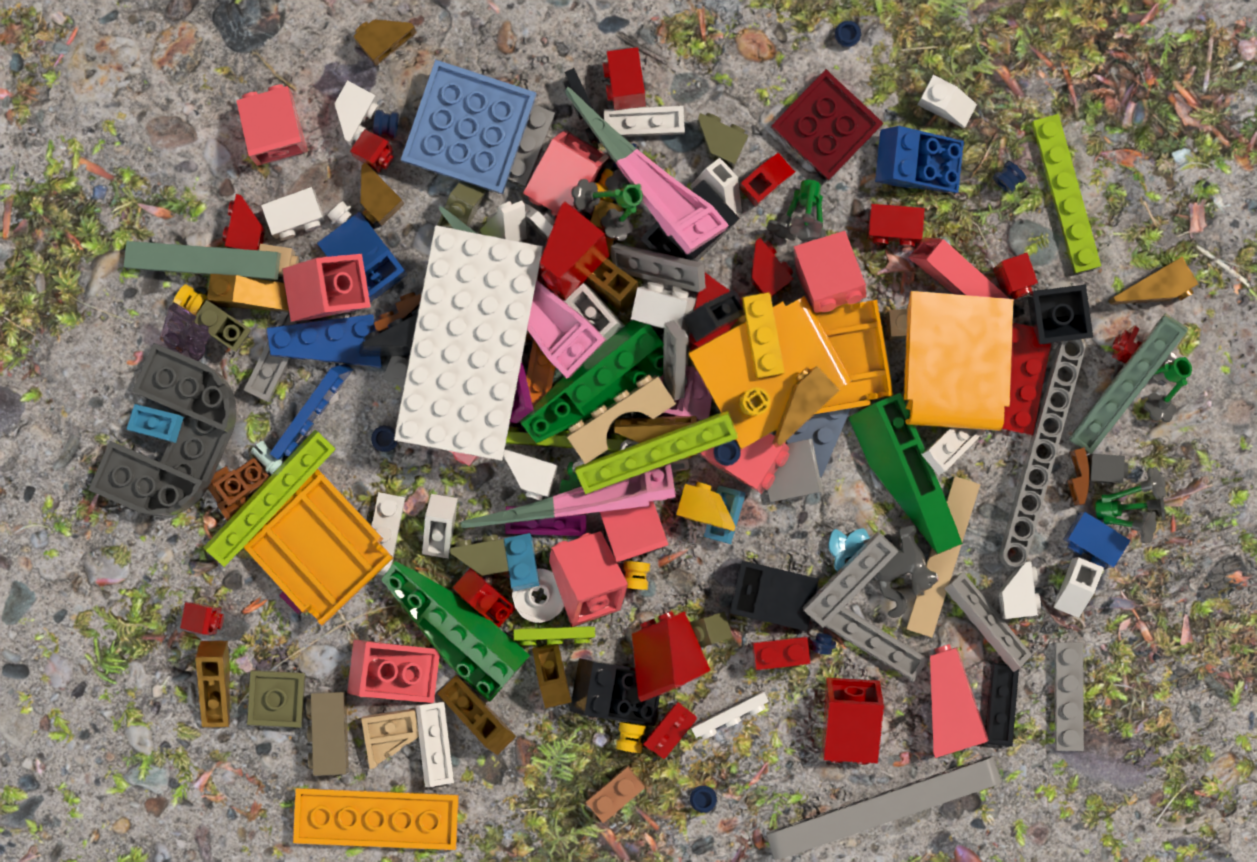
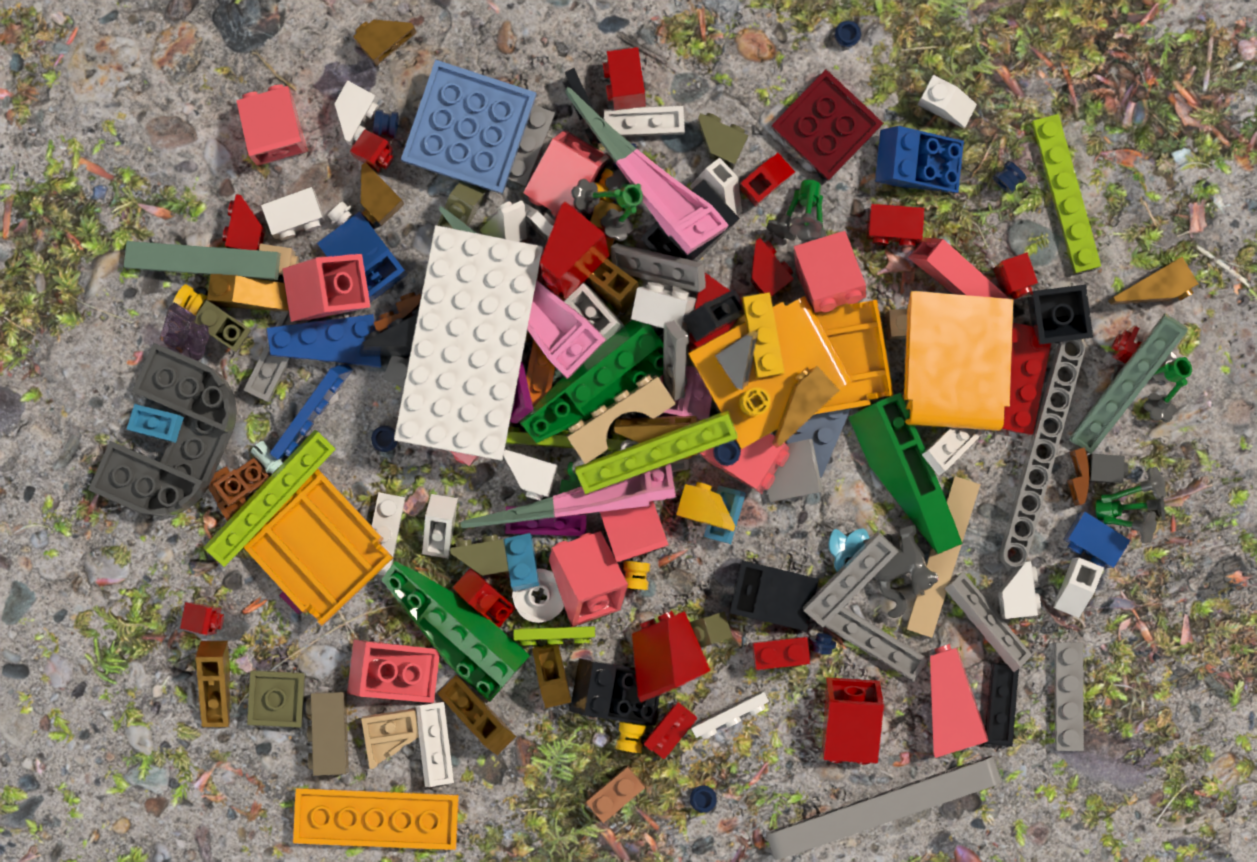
(738, 359): none -> dark grey slope

